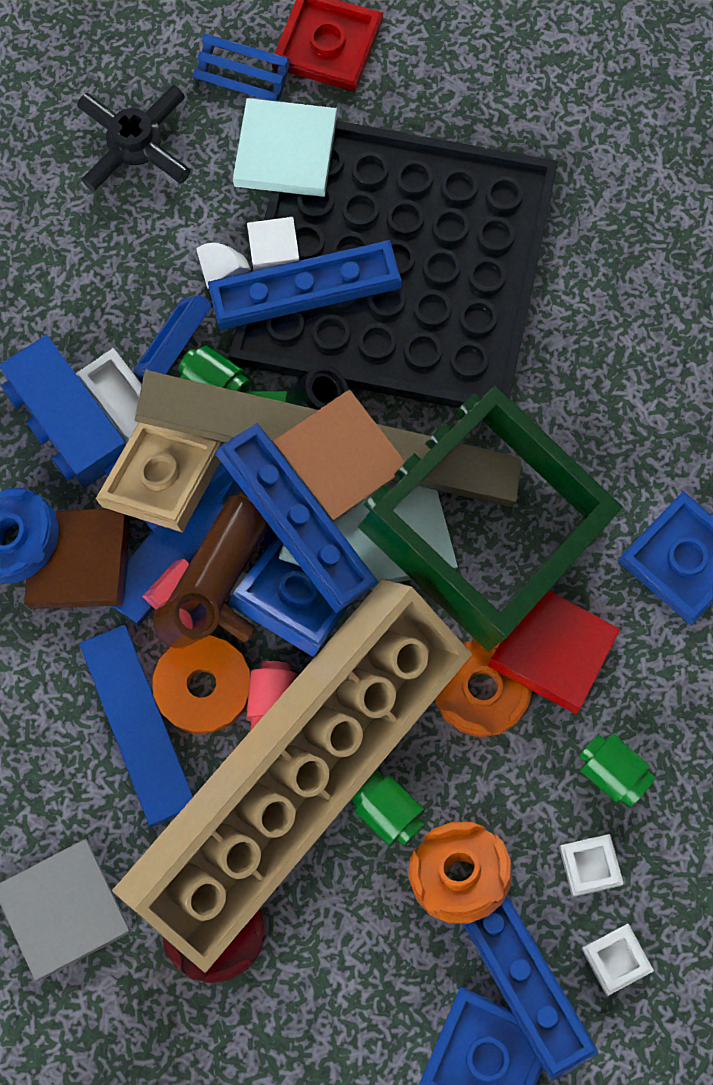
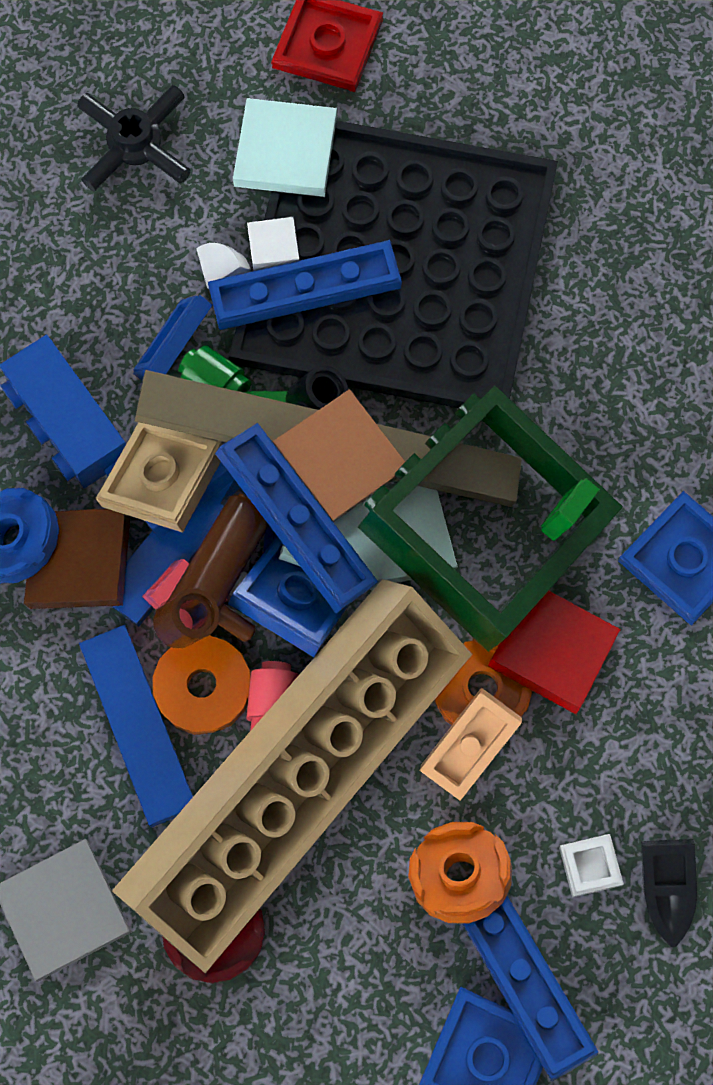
(114, 390): white tile -> none
(206, 58): blue tile -> none
(388, 809): green brick -> none
(470, 744): none -> light nougat plate
(569, 509): none -> green tile
(616, 769): green brick -> none
(617, 959): white tile -> none
(670, 886): none -> black plate

